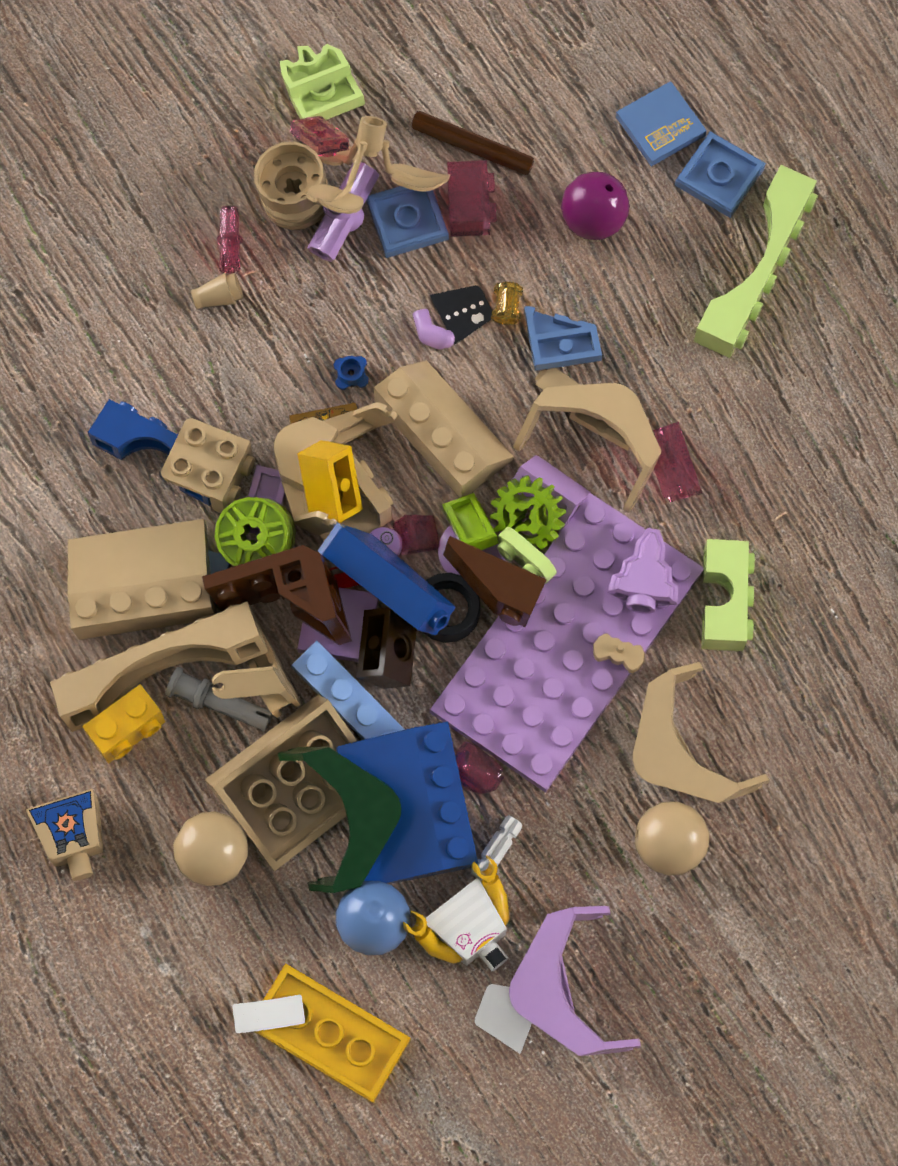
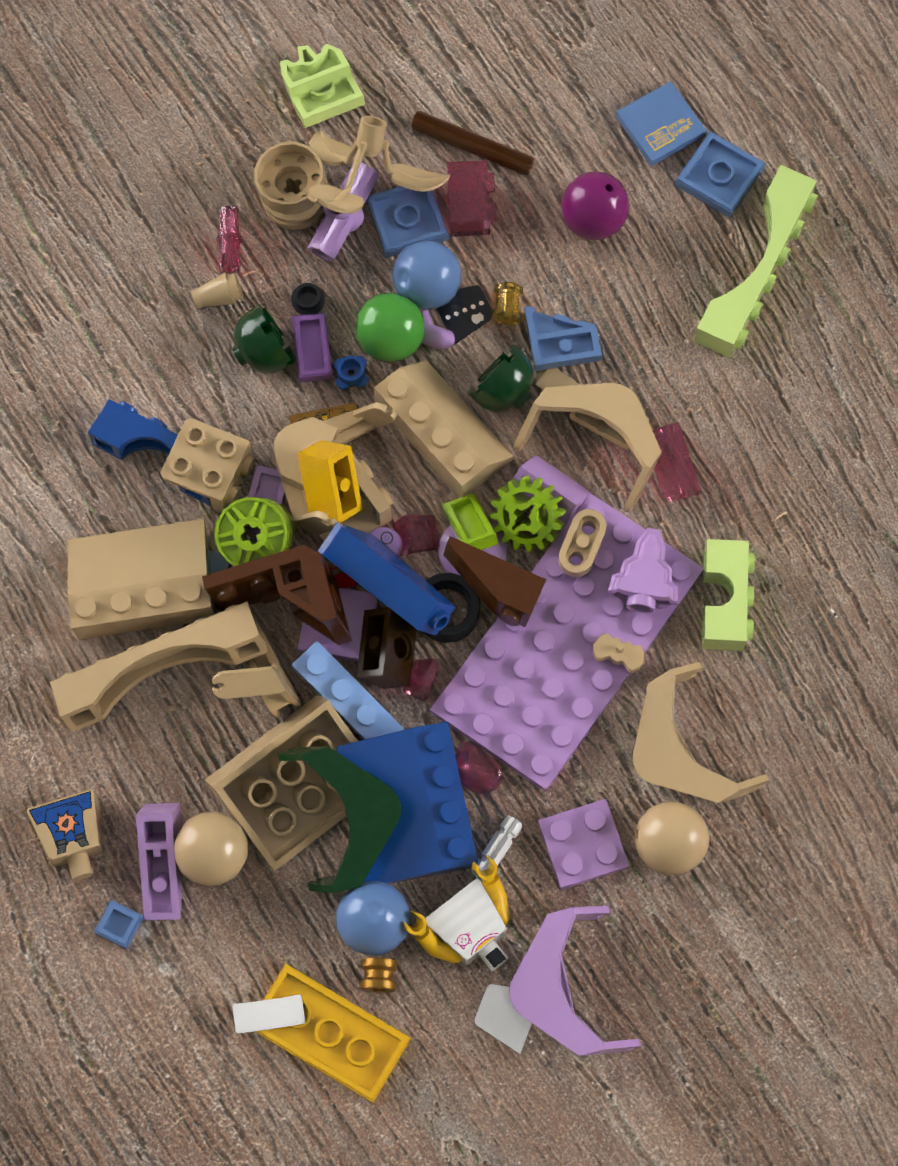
(119, 924): none -> medium blue tile
(124, 724): yellow brick -> none
(159, 873): none -> lavender slope
(201, 694): light grey pin -> none
(261, 343): none -> dark green cylinder
(308, 299): none -> black plate
(312, 347): none -> medium lavender tile
(320, 135): clear pink plate -> none
(378, 975): none -> pearl gold wheel
(389, 327): none -> bright green piece
(423, 678): none -> clear pink slope
(427, 274): none -> medium blue piece
(504, 382): none -> dark green cylinder
(516, 547): yellowish green plate -> none
(582, 544): none -> tan plate
(583, 844): none -> lavender plate

